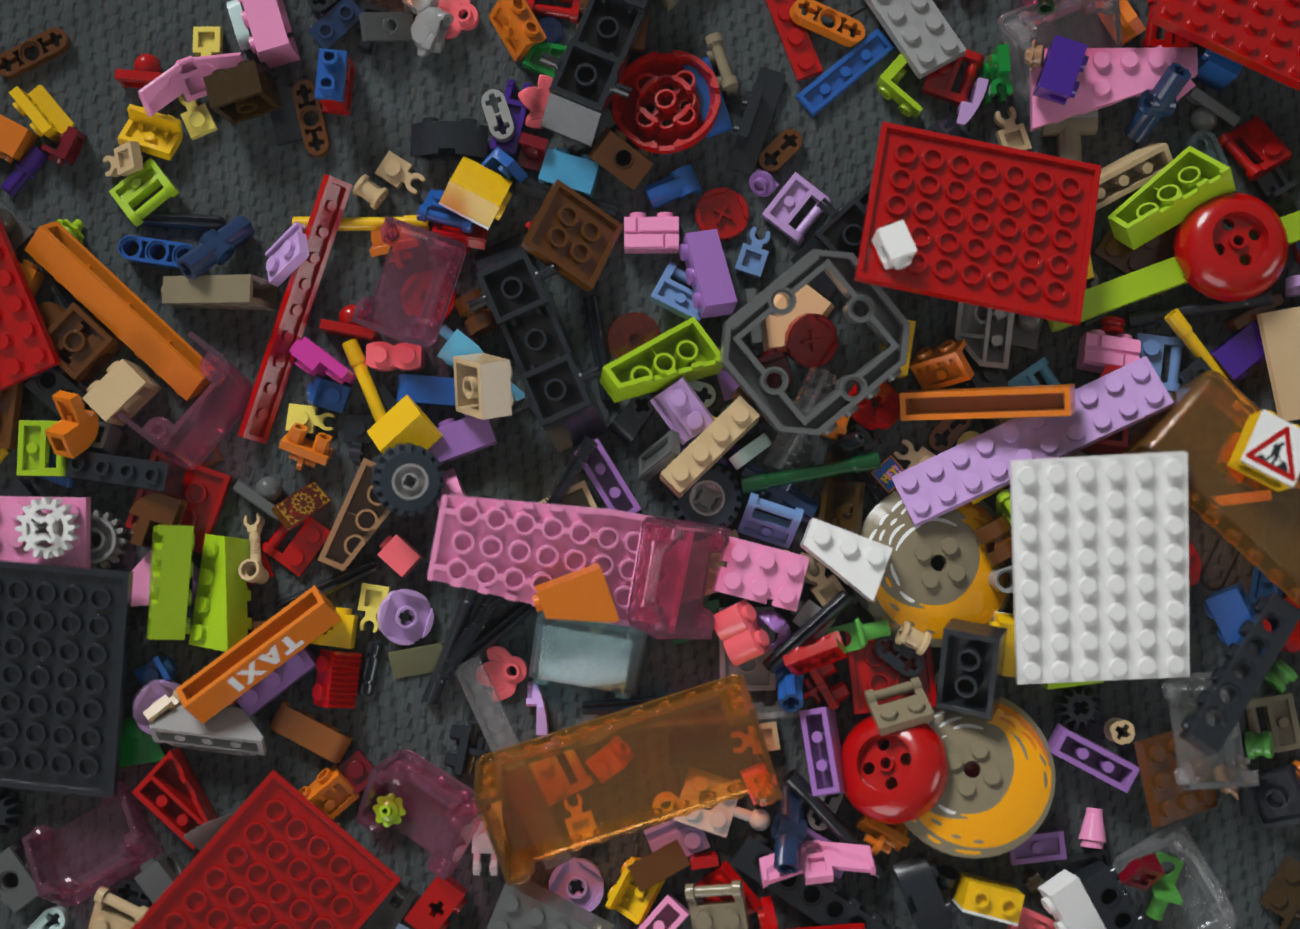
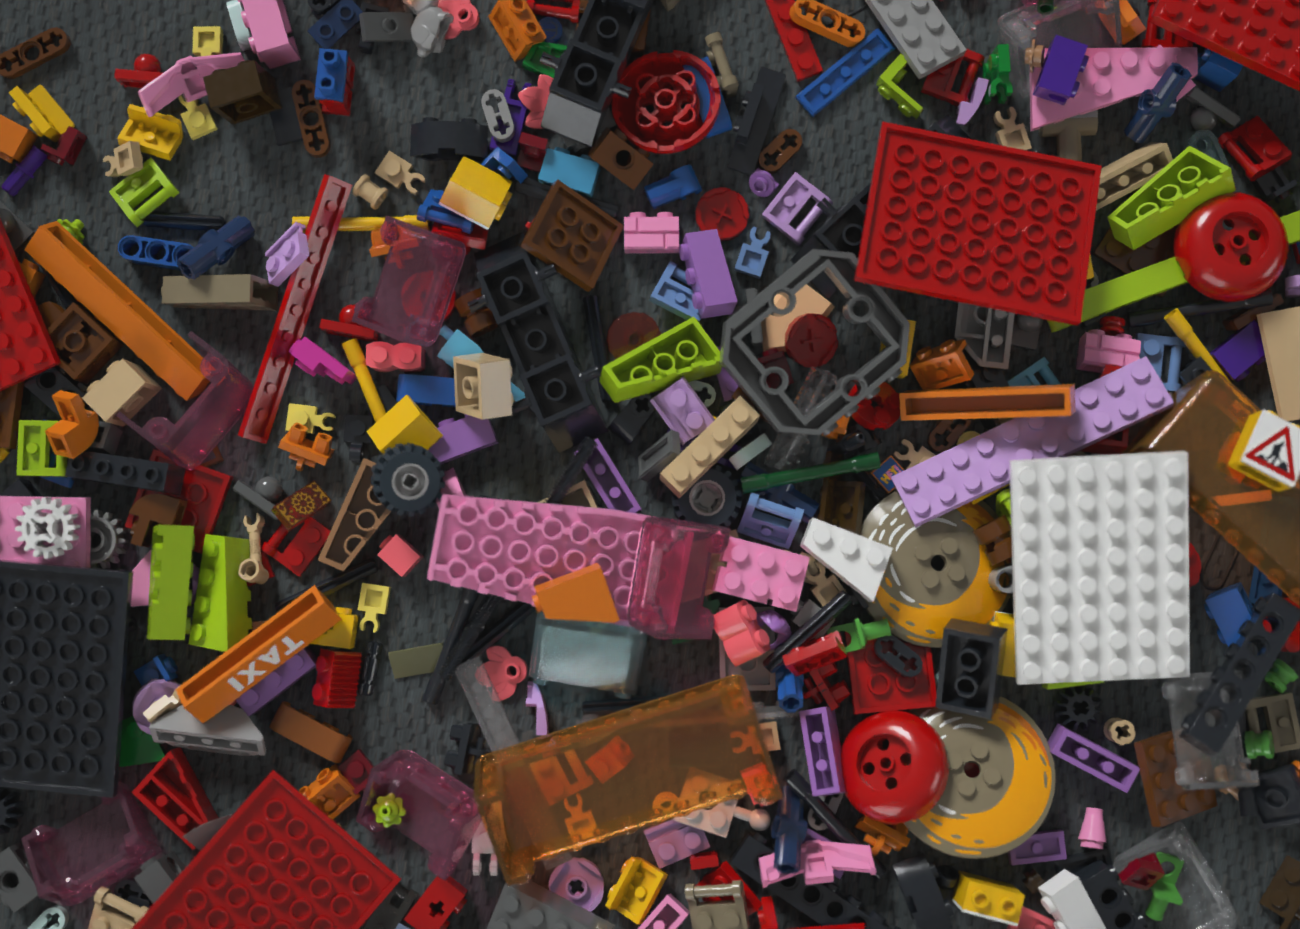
(328, 395): blue bracket -> none
(396, 603): lavender plate -> none
(658, 865): reddish brown tile -> none
(894, 245): white brick -> none
(902, 712): dark tan plate -> none
(913, 638): tan bush -> none

